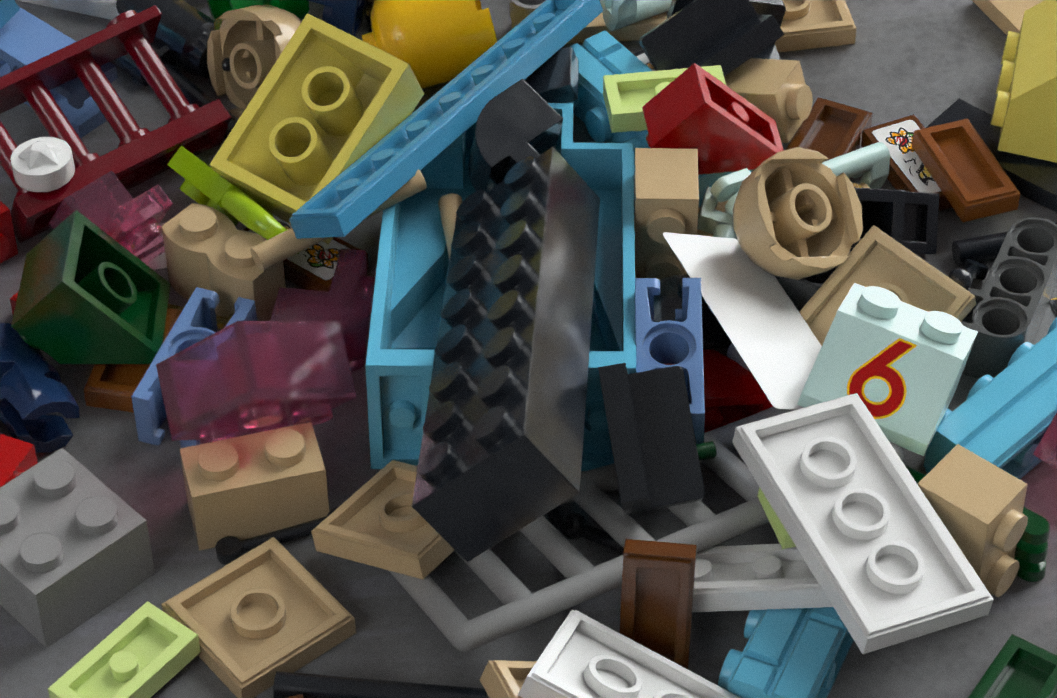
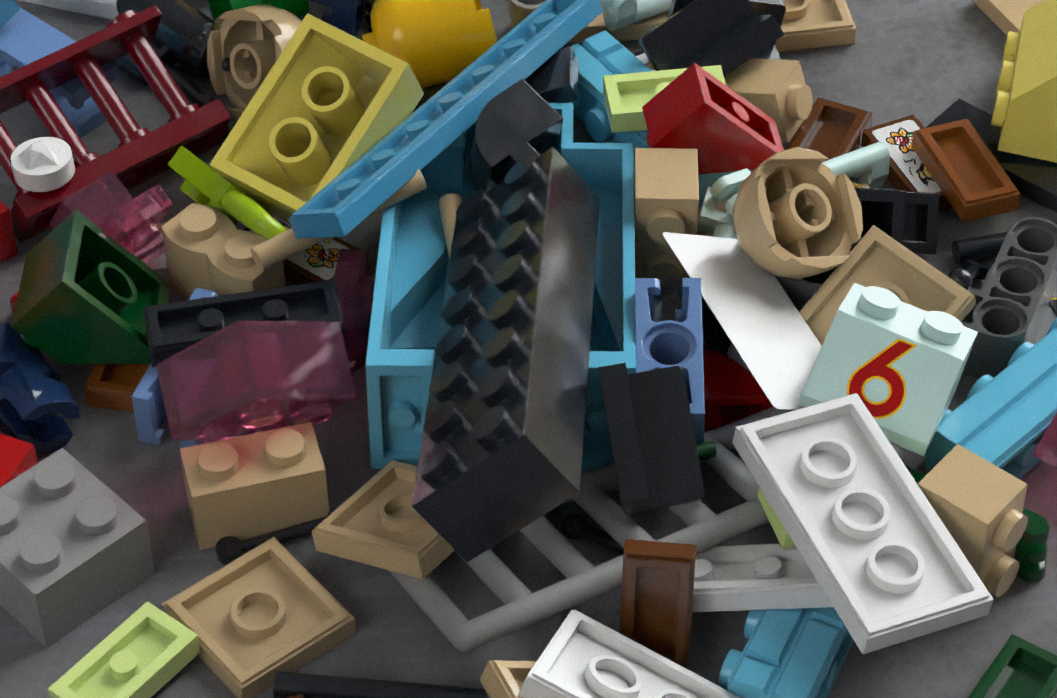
(184, 323): none -> black tile

